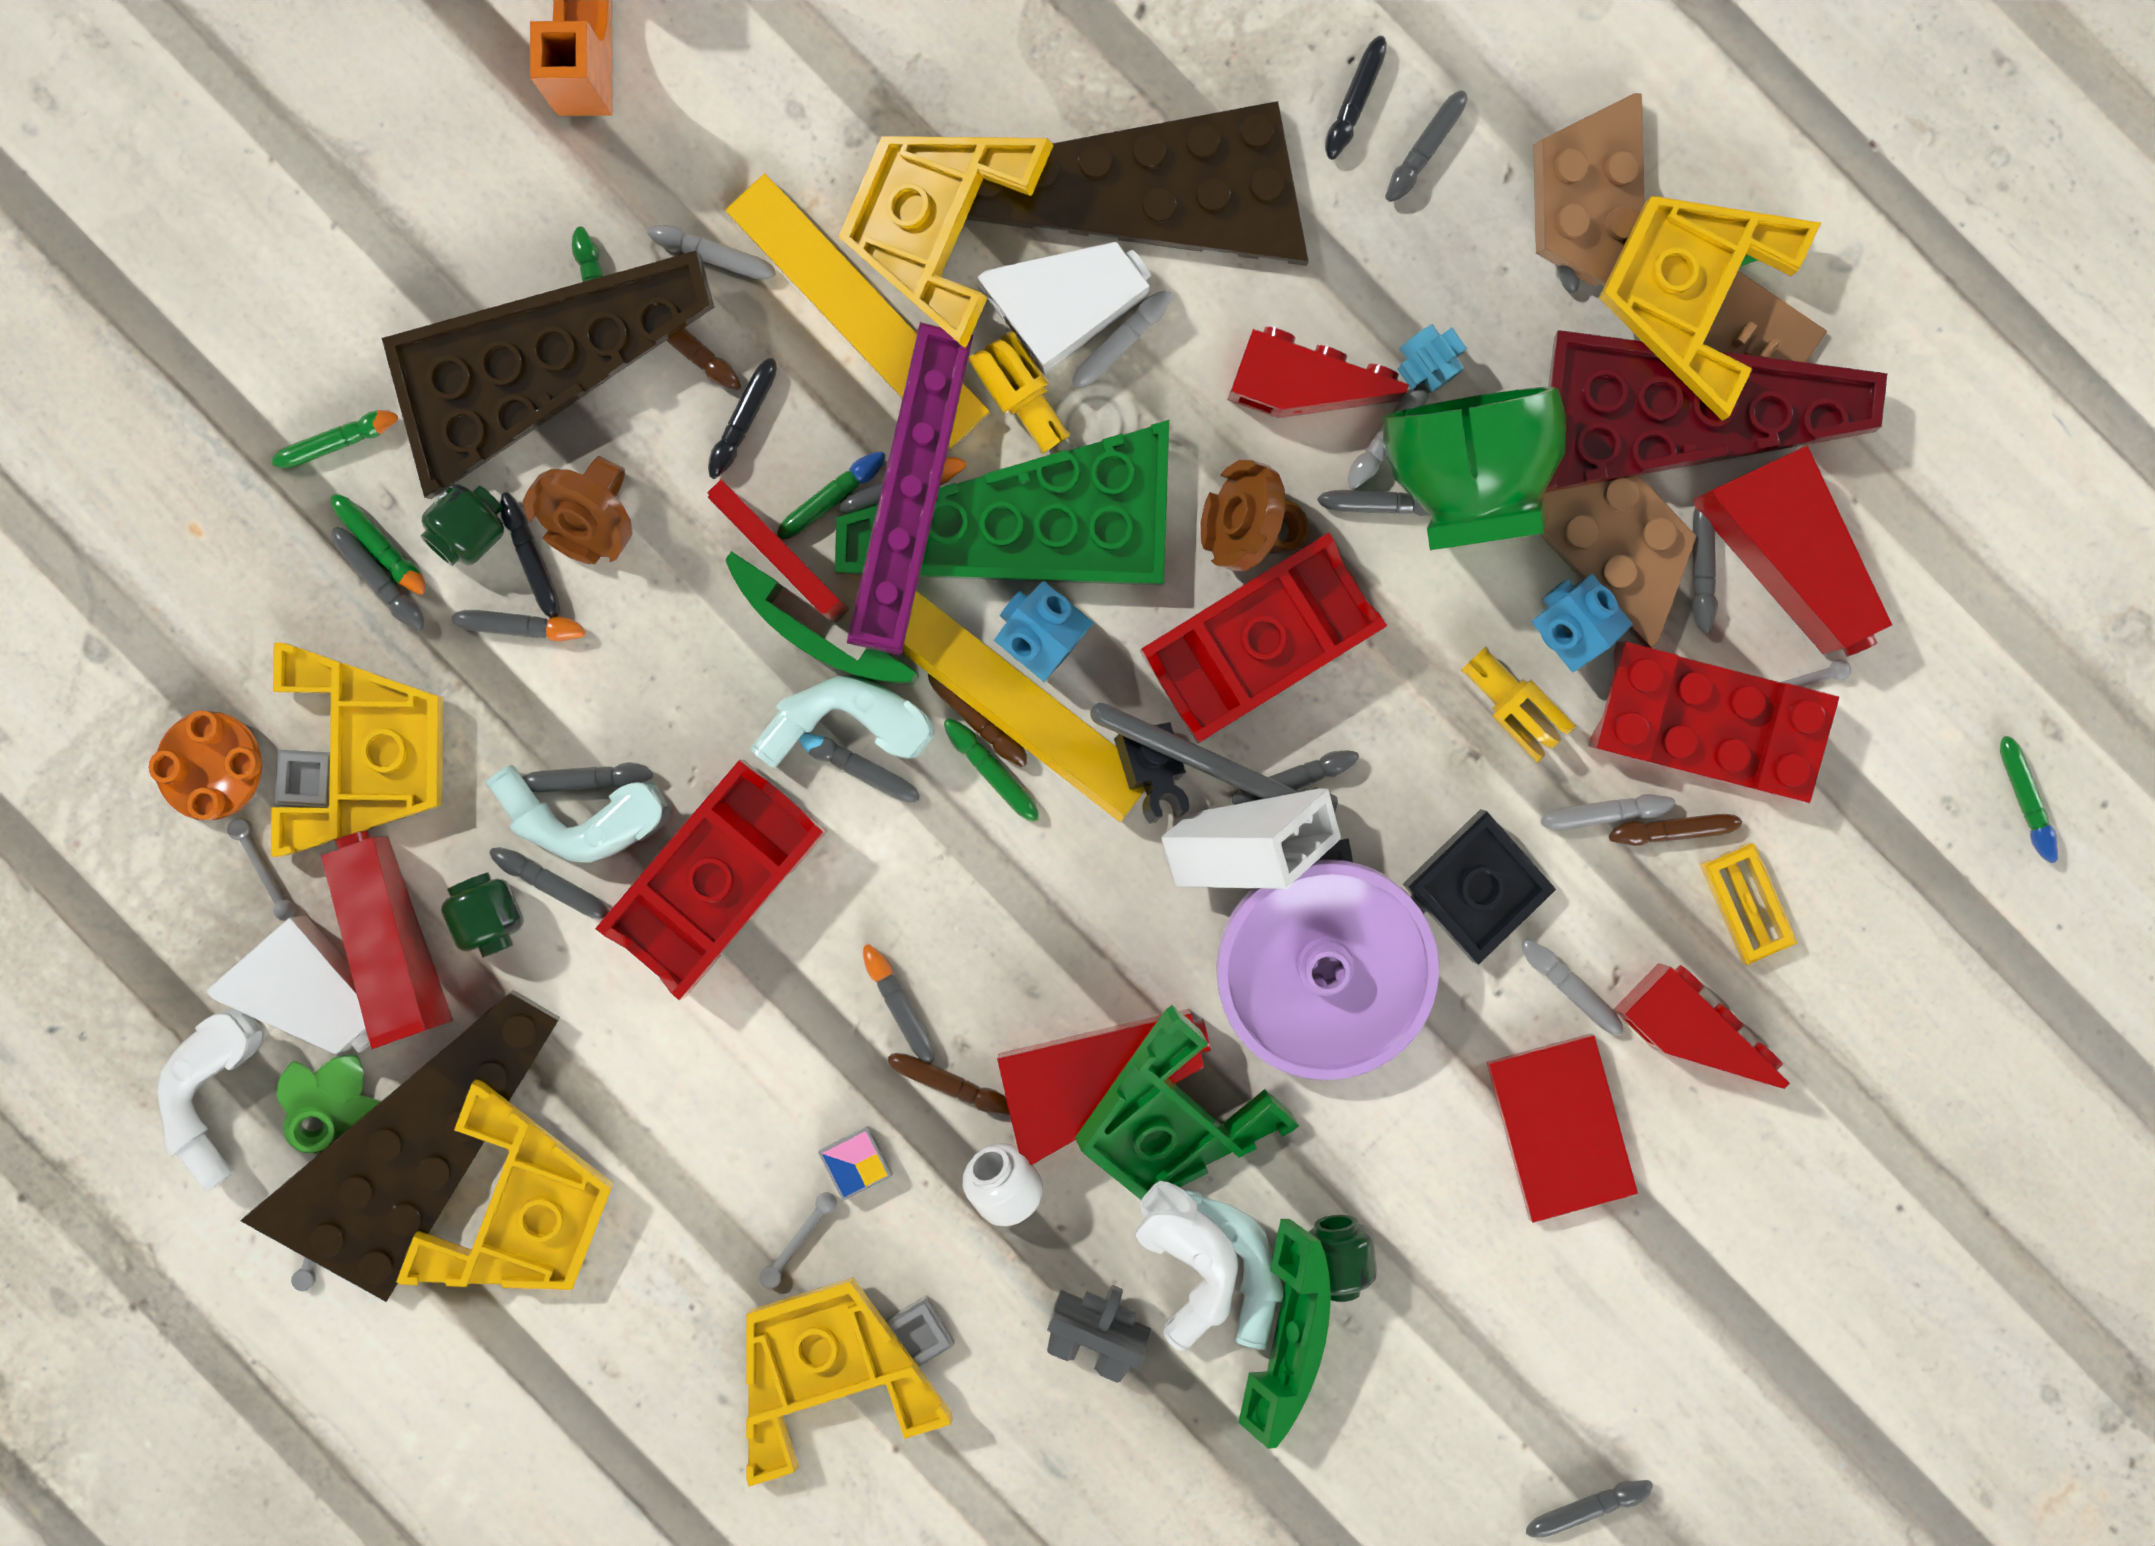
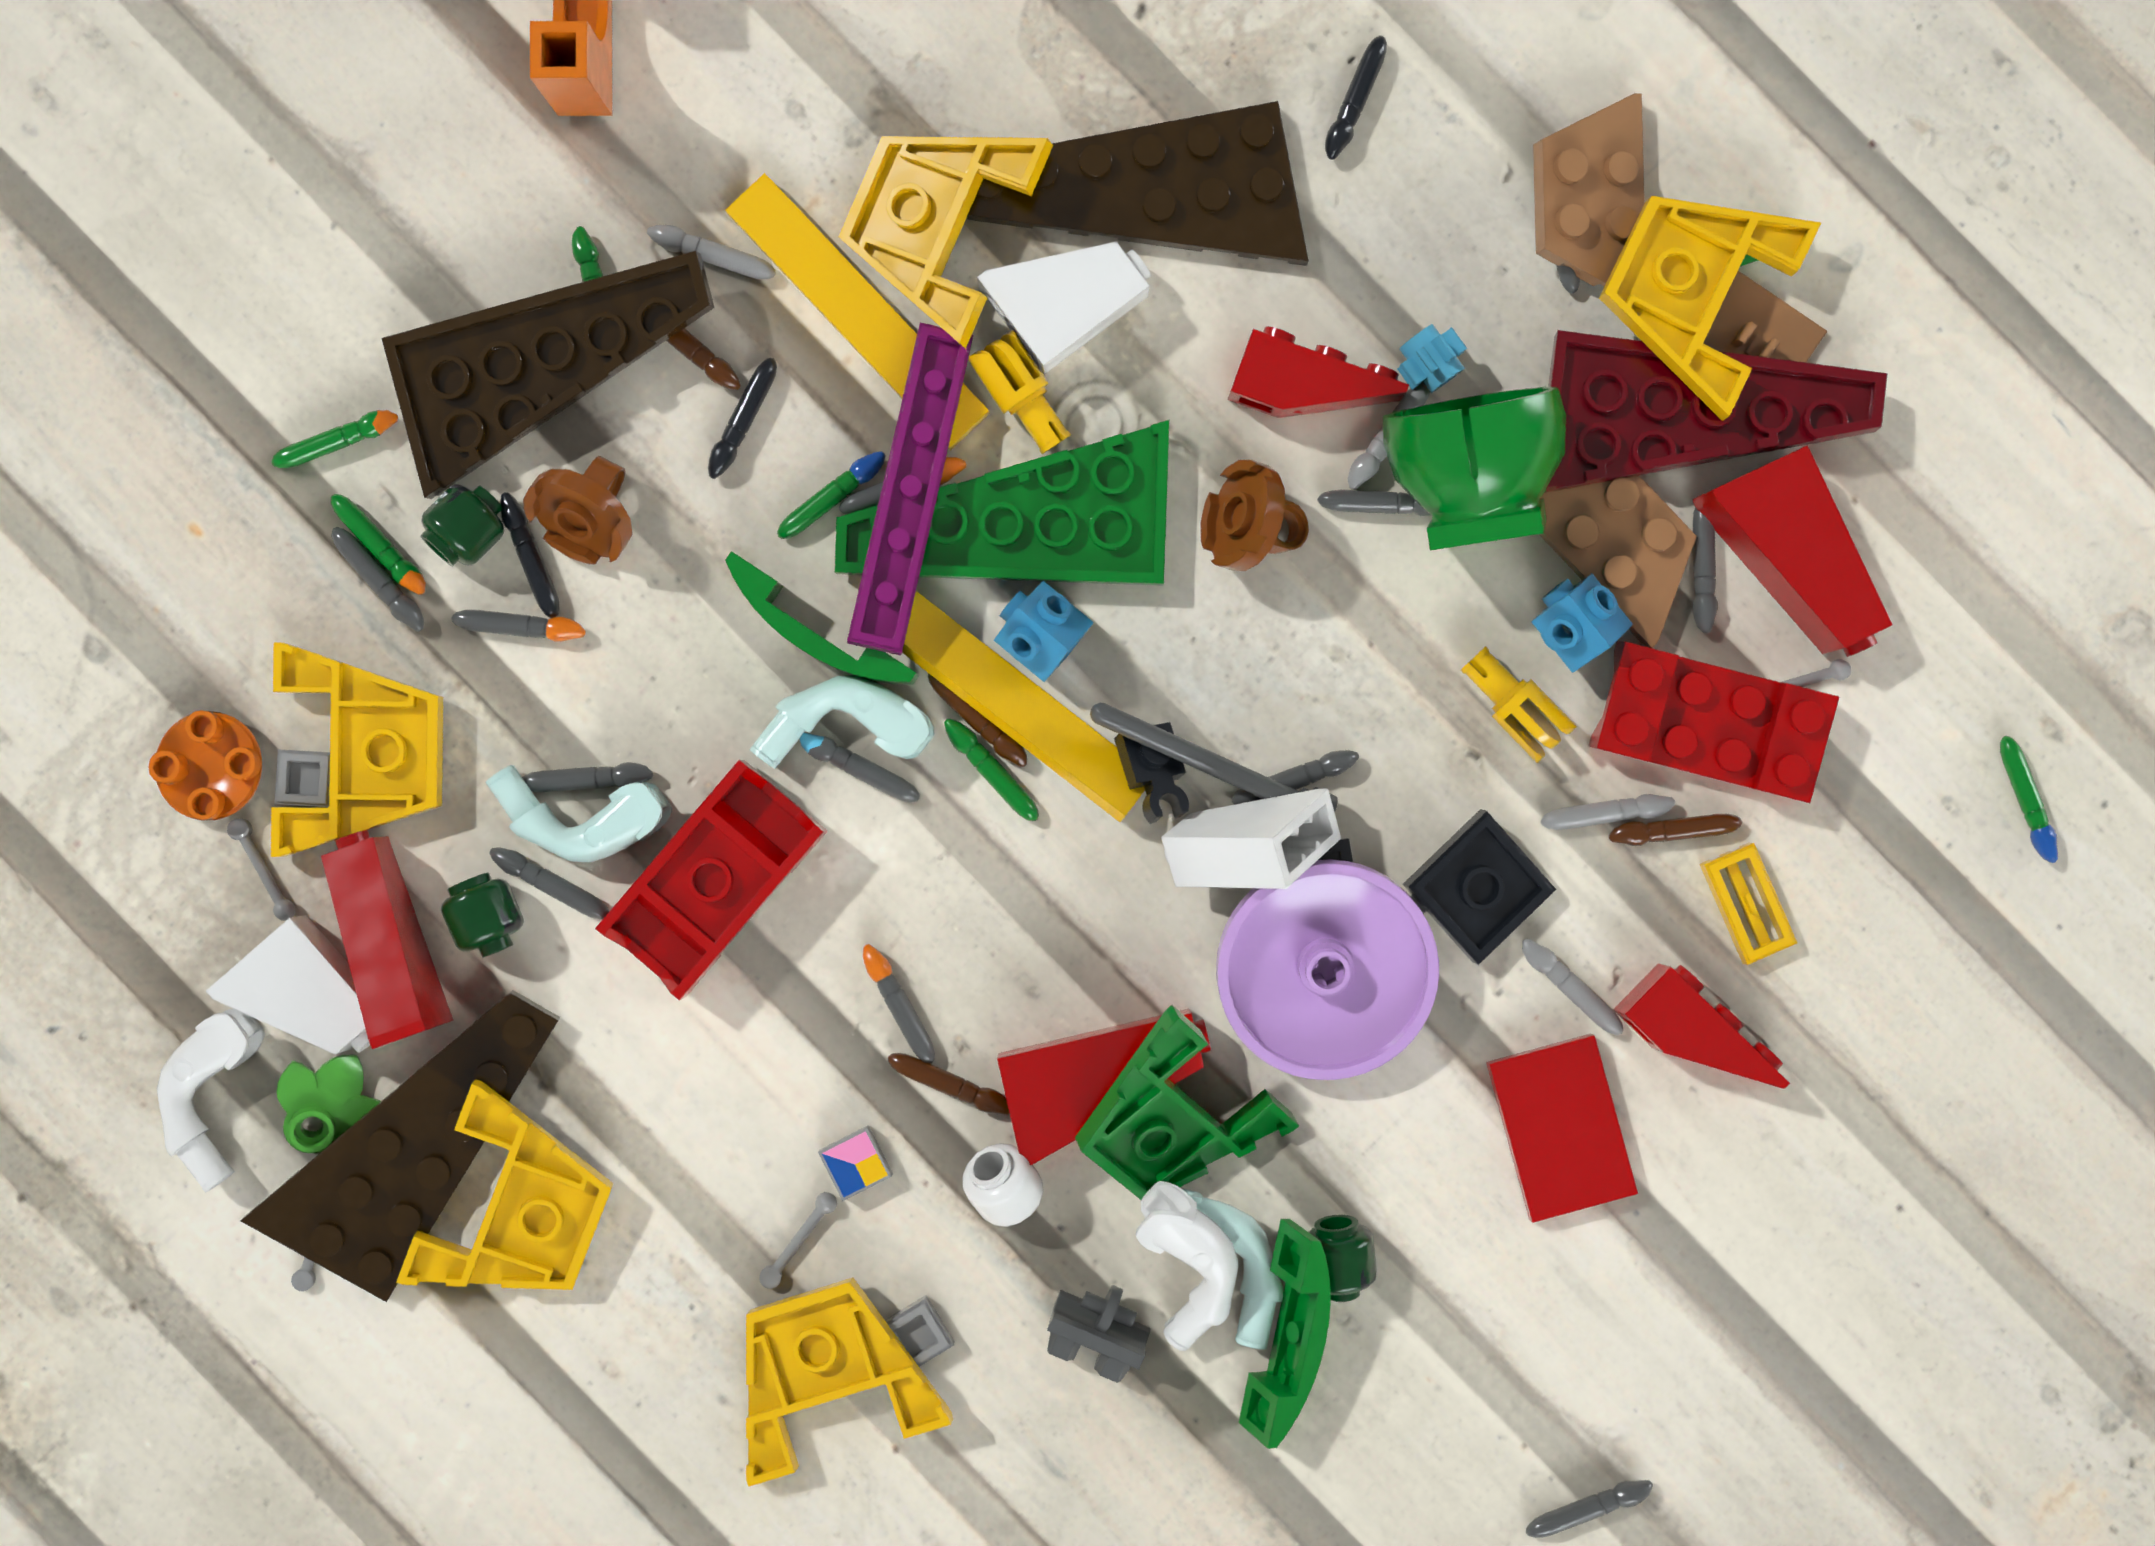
(777, 551): red tile -> none
(1148, 313): light grey piece -> none
(1262, 638): red piece -> none
(1405, 175): dark grey piece -> none

